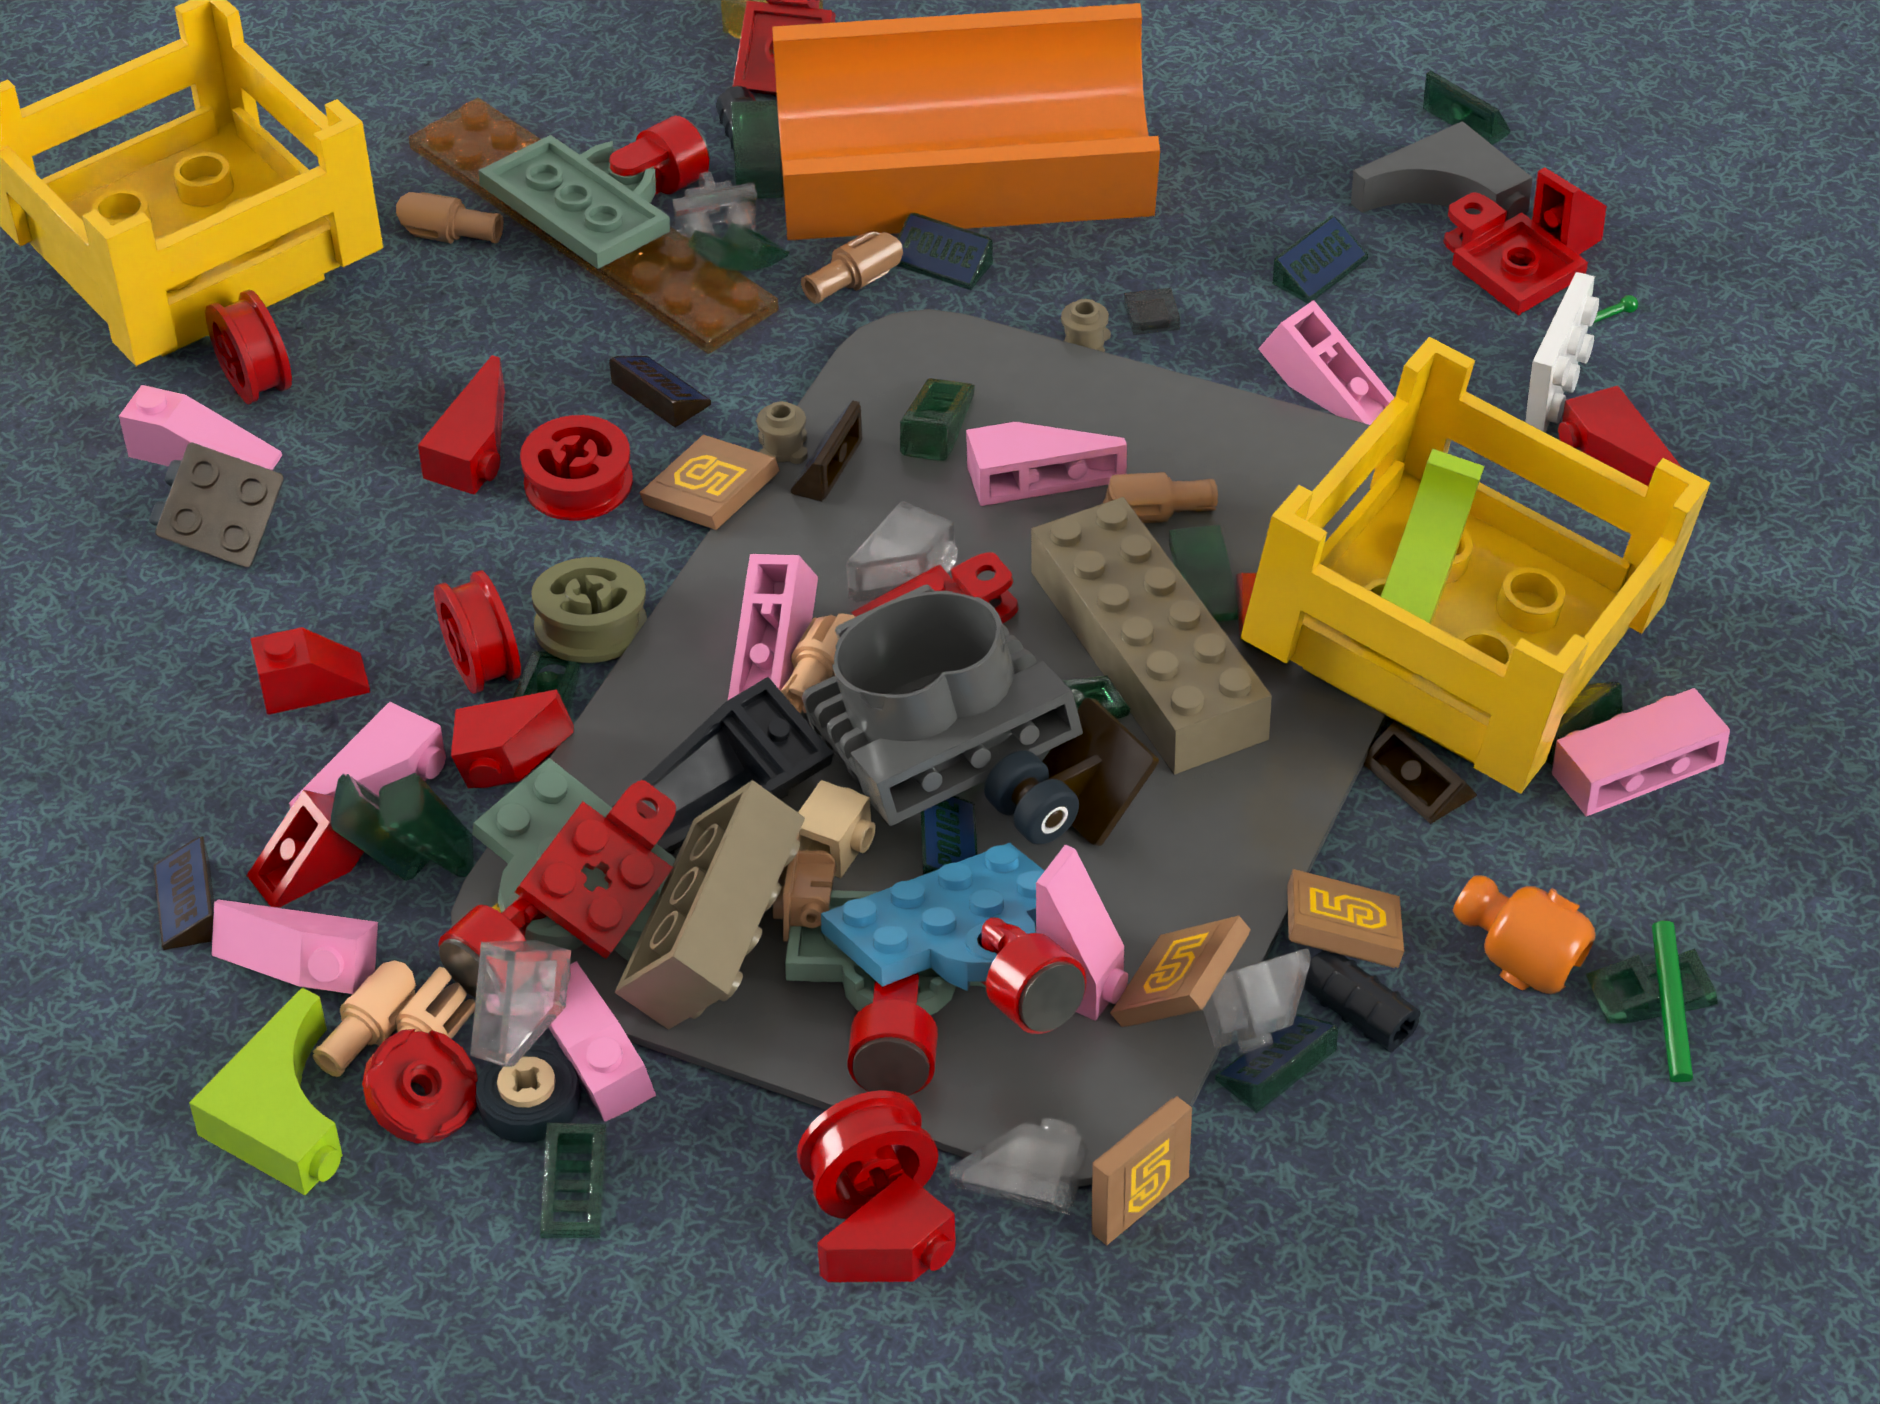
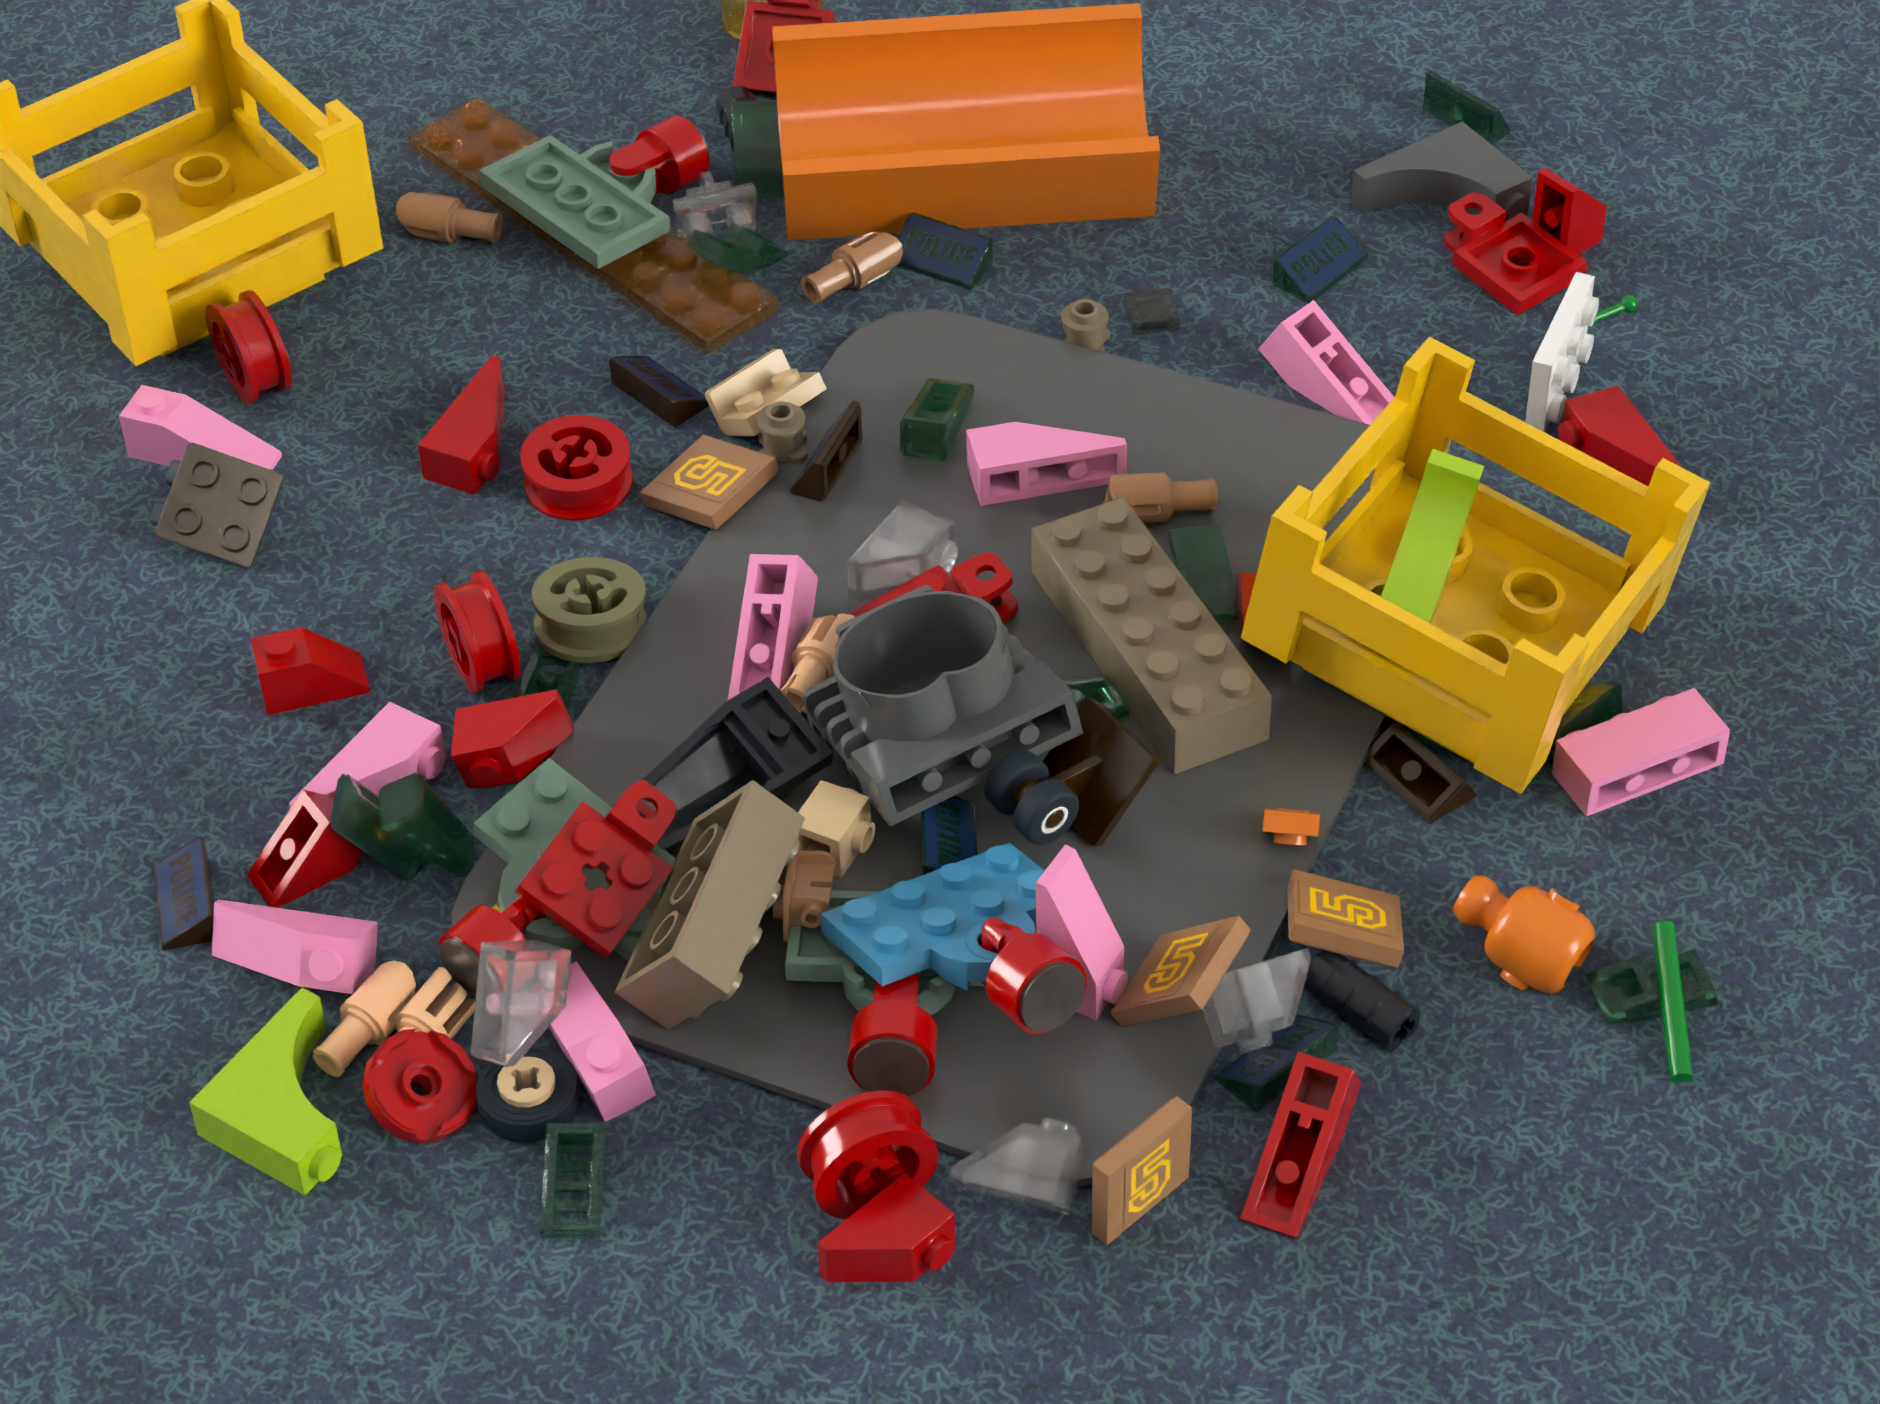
(763, 382): none -> tan bracket
(1291, 825): none -> orange plate
(1301, 1144): none -> red slope

